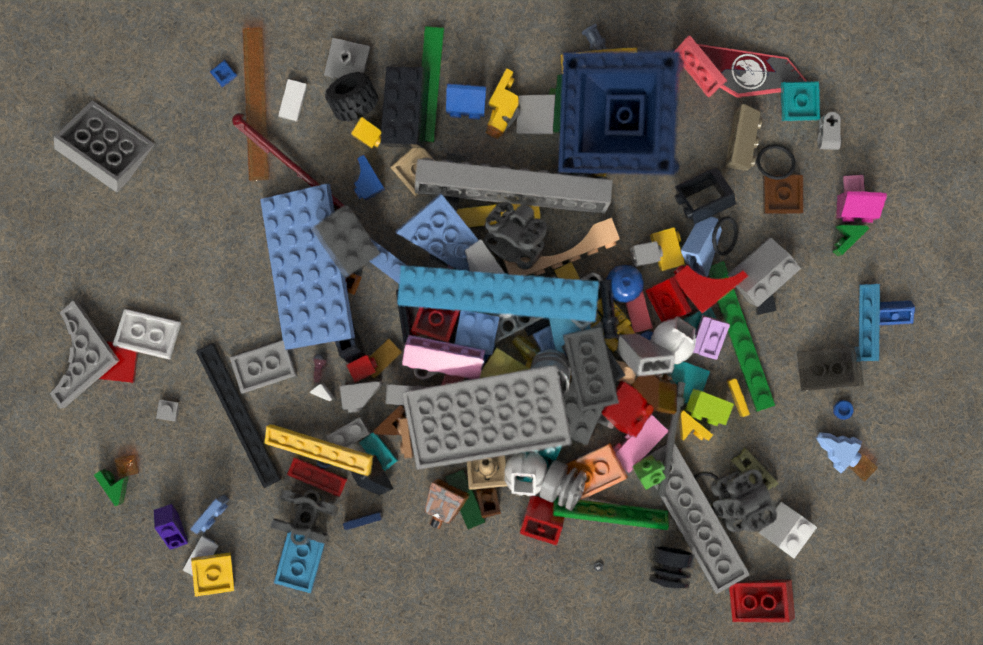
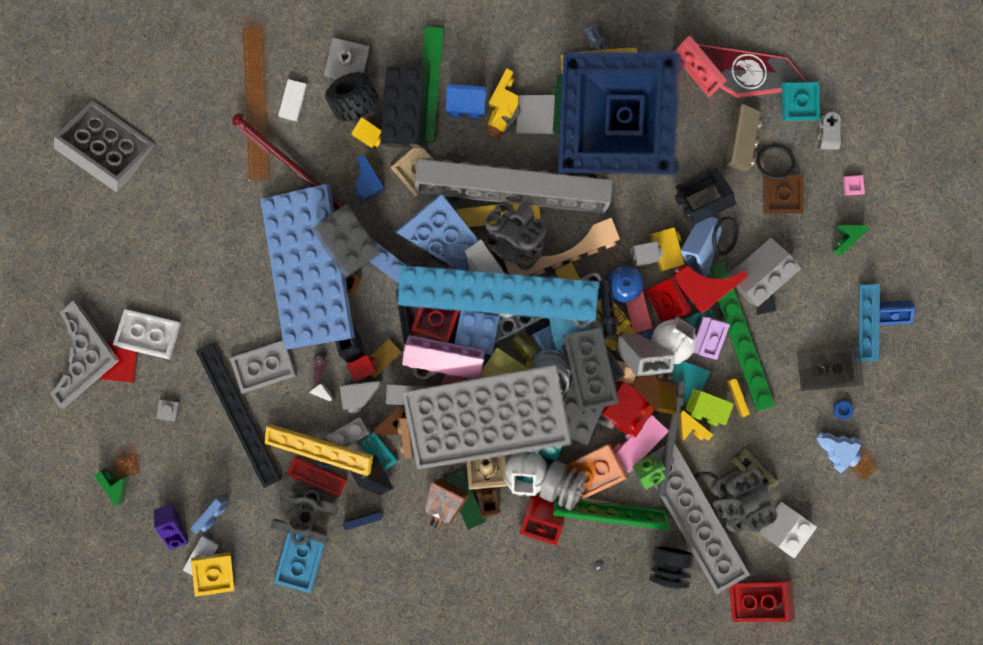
(223, 73): blue tile -> none
(860, 205): dark pink slope -> none

